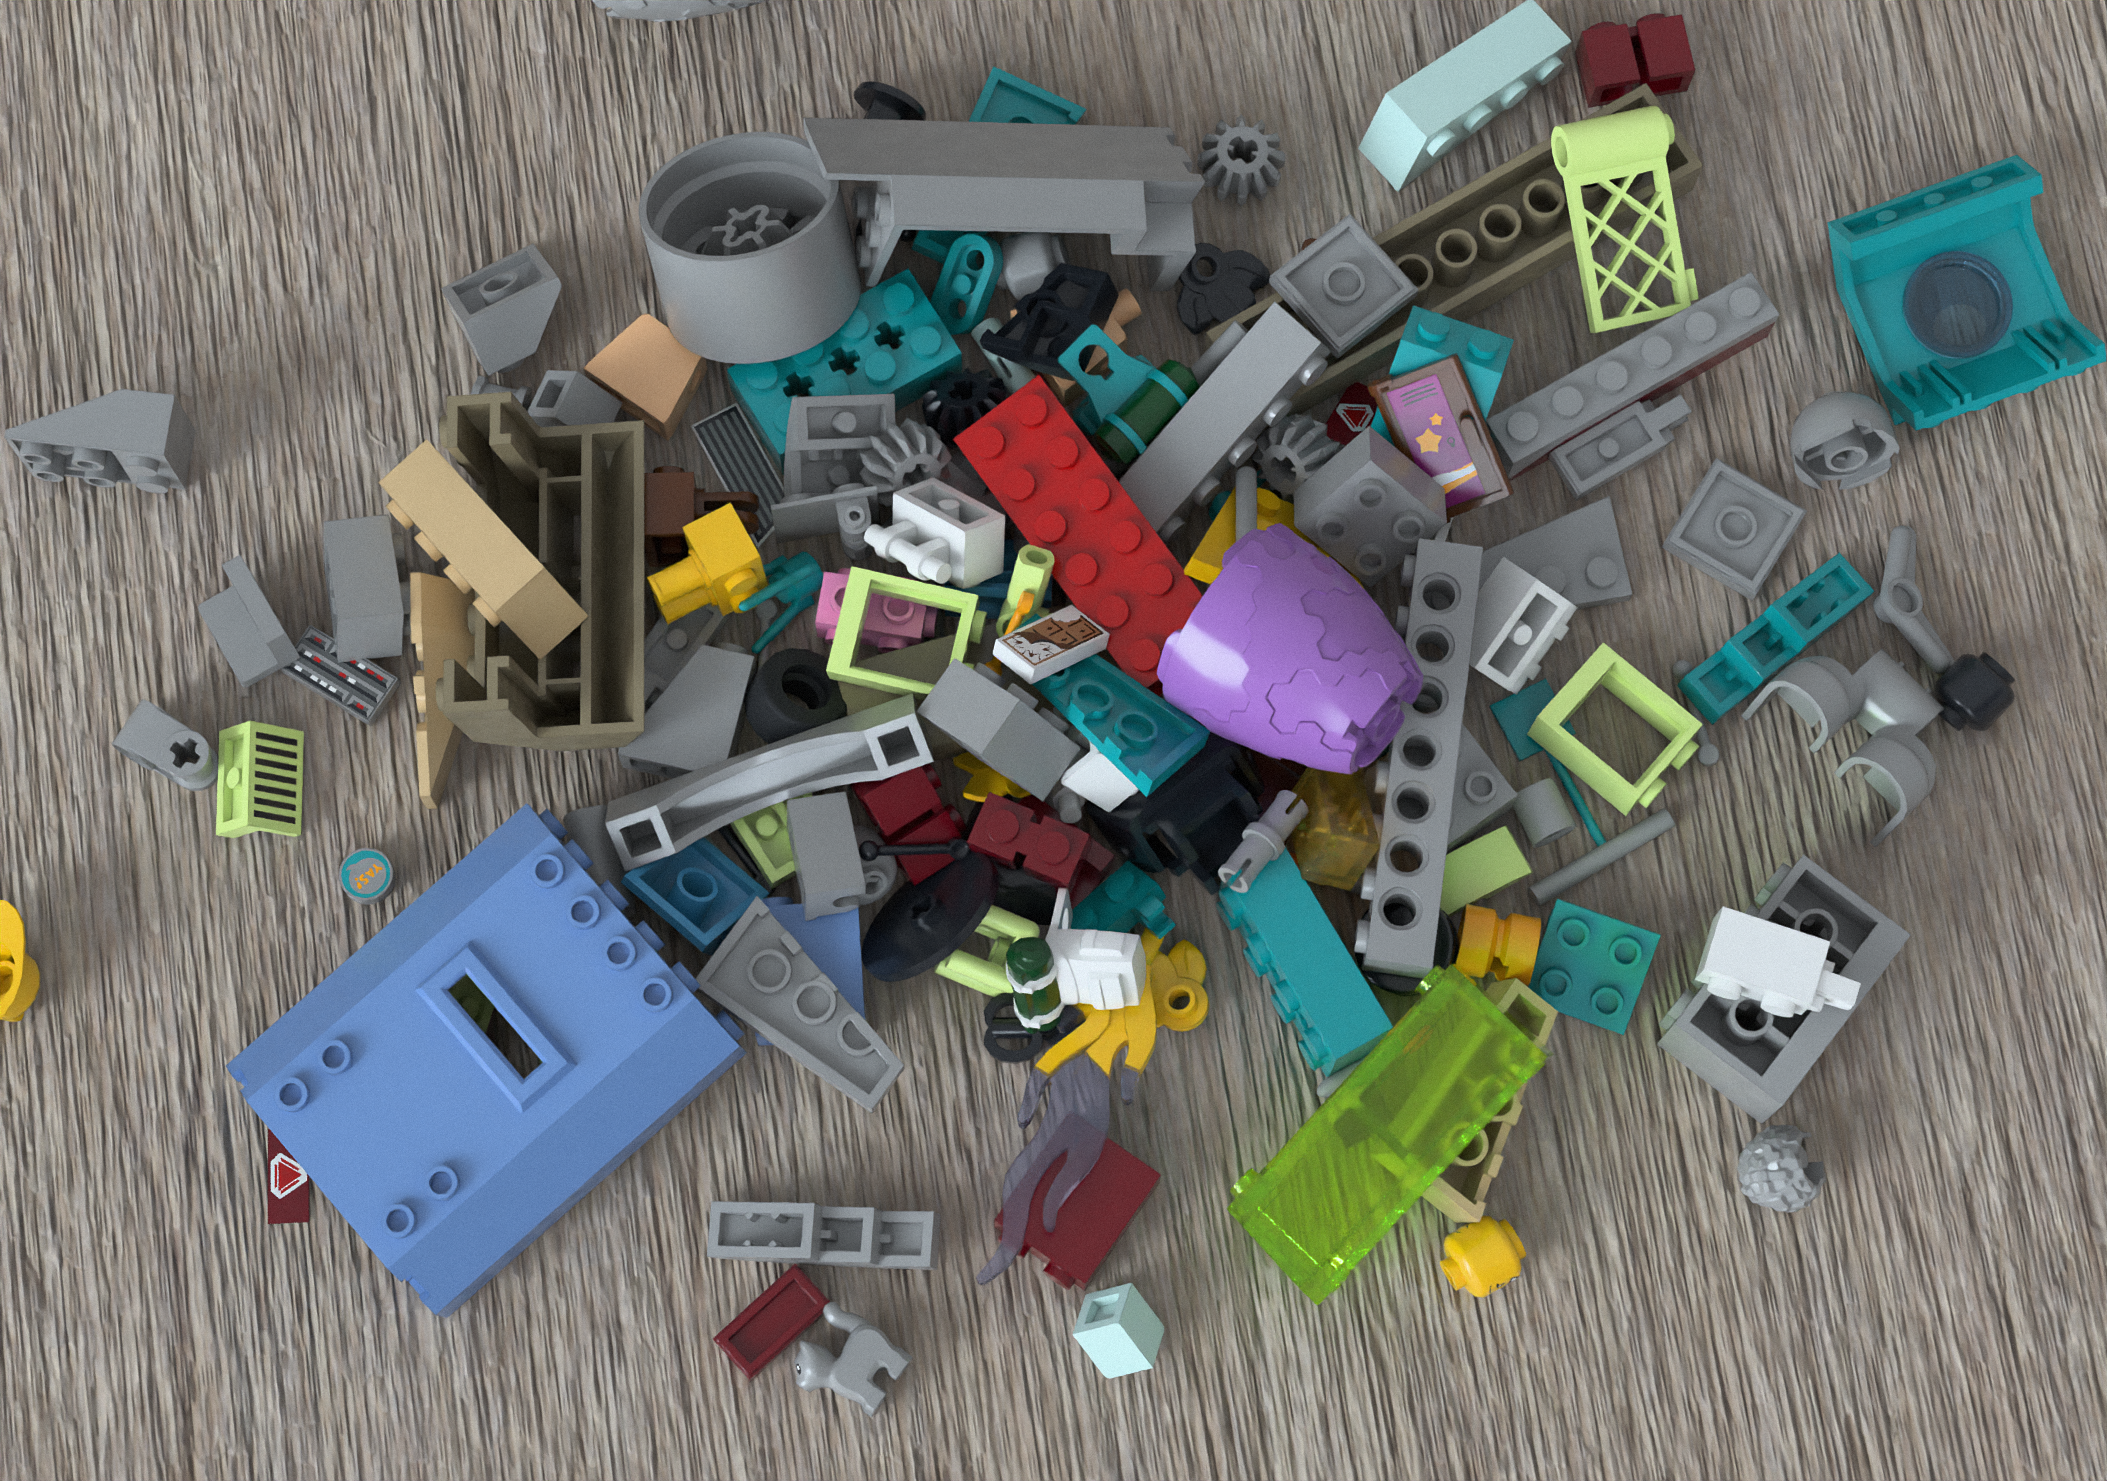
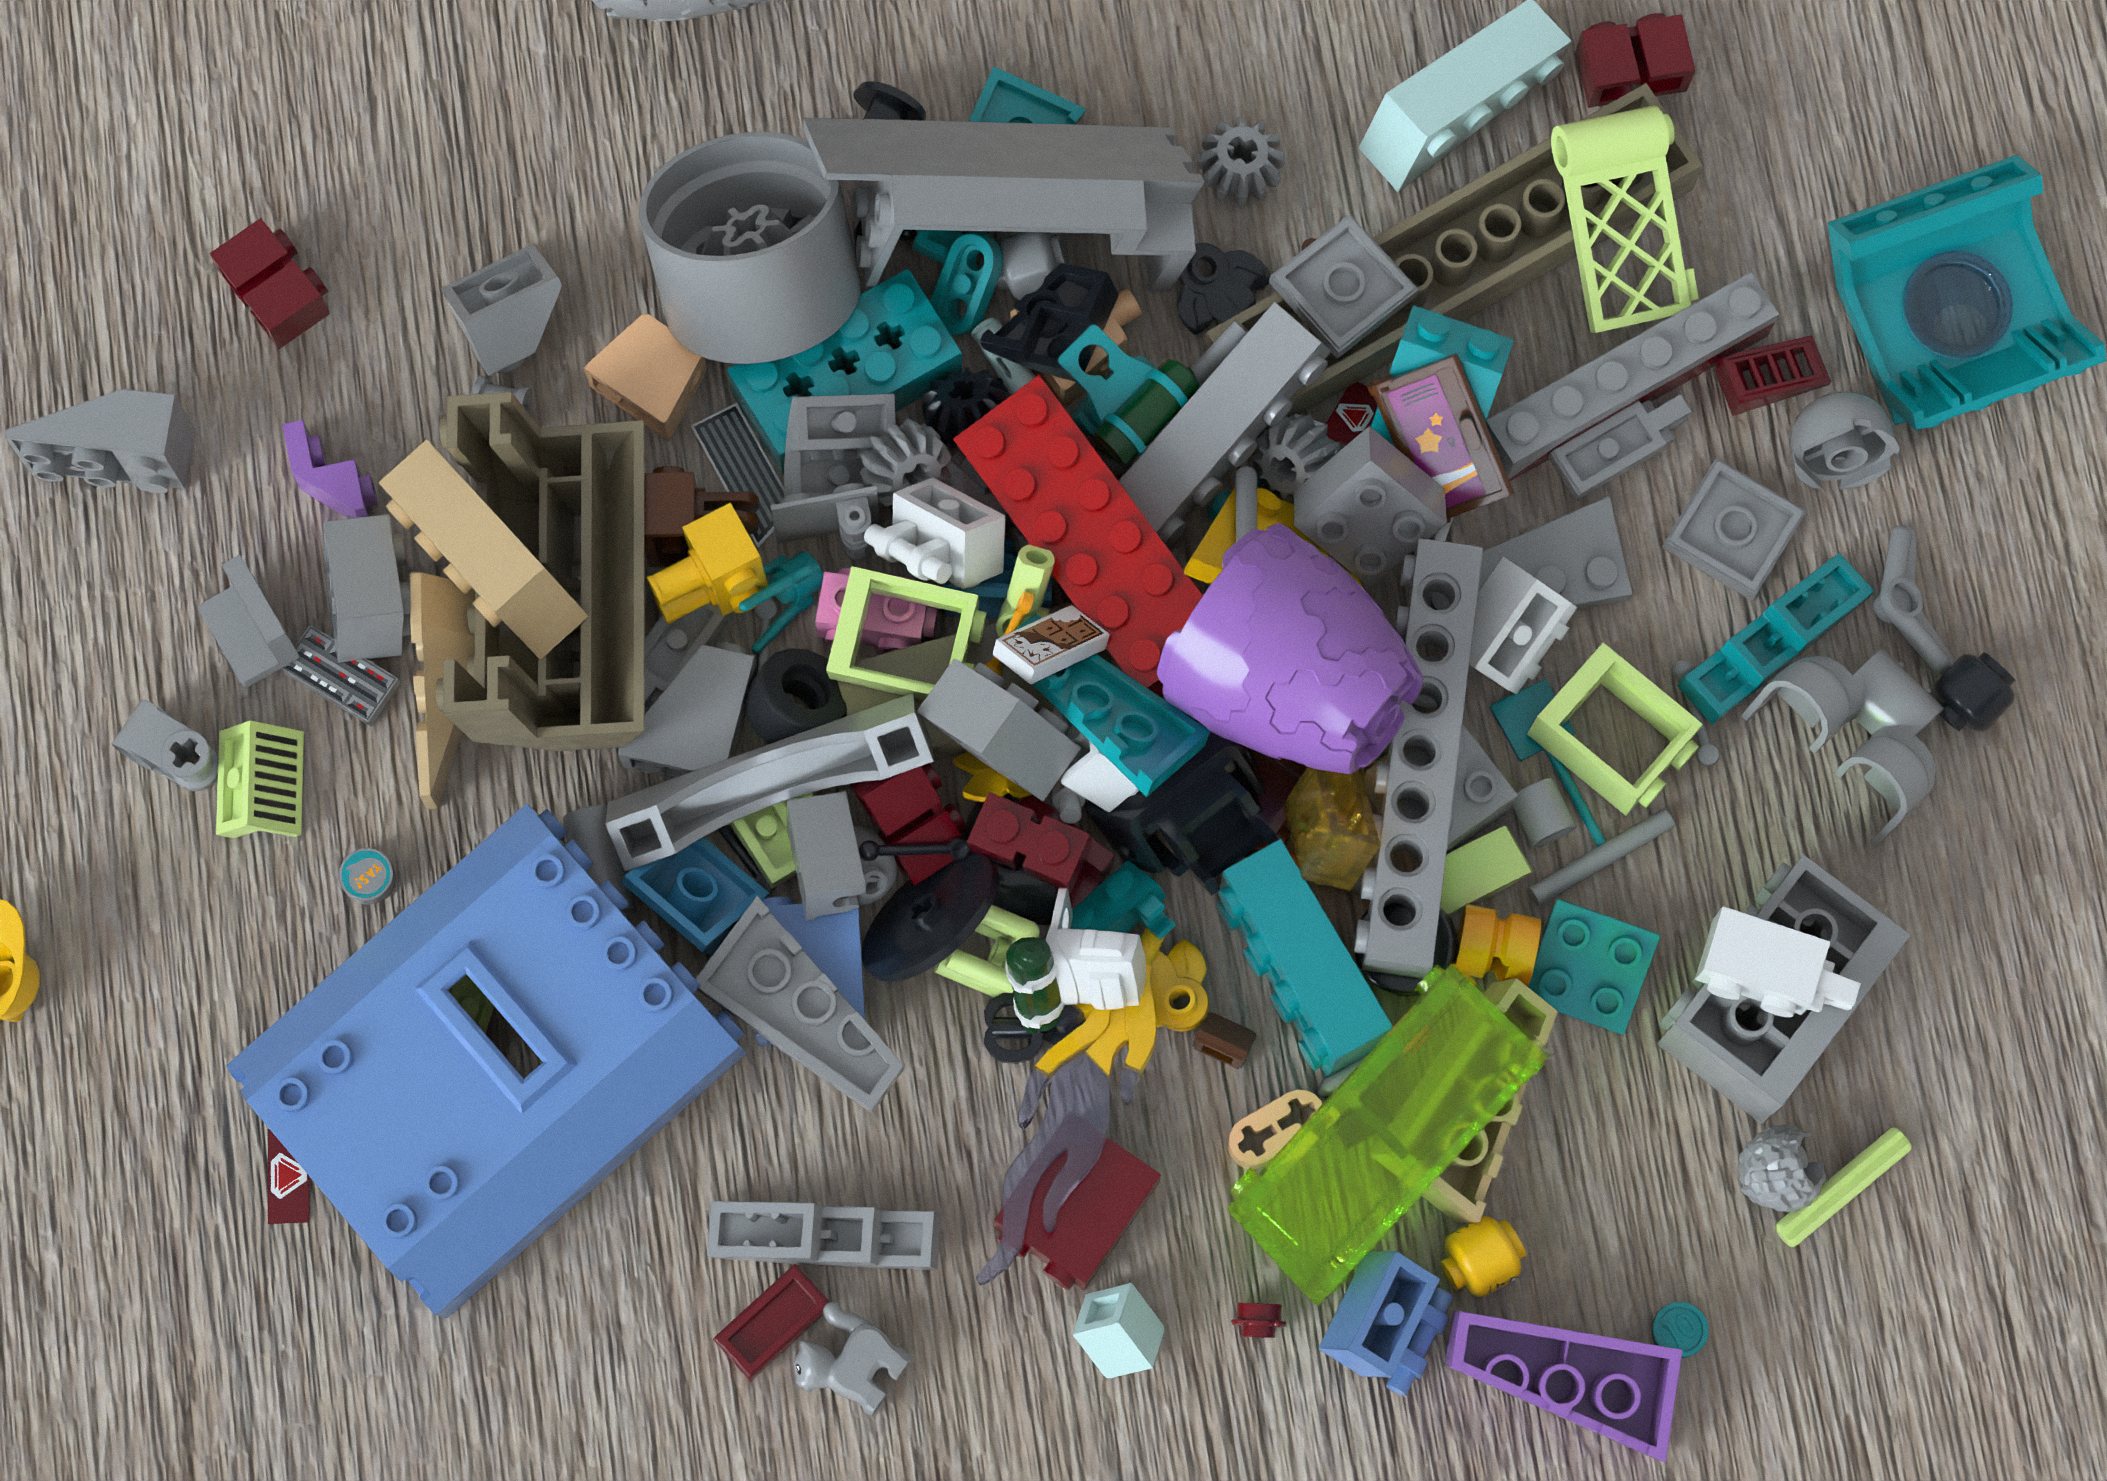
(272, 284): none -> dark red piece
(335, 484): none -> medium lavender slope
(571, 399): light grey brick -> none
(1224, 1040): none -> reddish brown slope
(1258, 1319): none -> dark red plate
(1263, 841): light grey pin -> none
(1265, 1119): none -> light nougat beam
(1388, 1320): none -> medium blue brick
(1586, 1378): none -> medium lavender wedge
(1680, 1327): none -> teal piece
(1735, 389): none -> dark red slope
(1844, 1186): none -> yellowish green axle

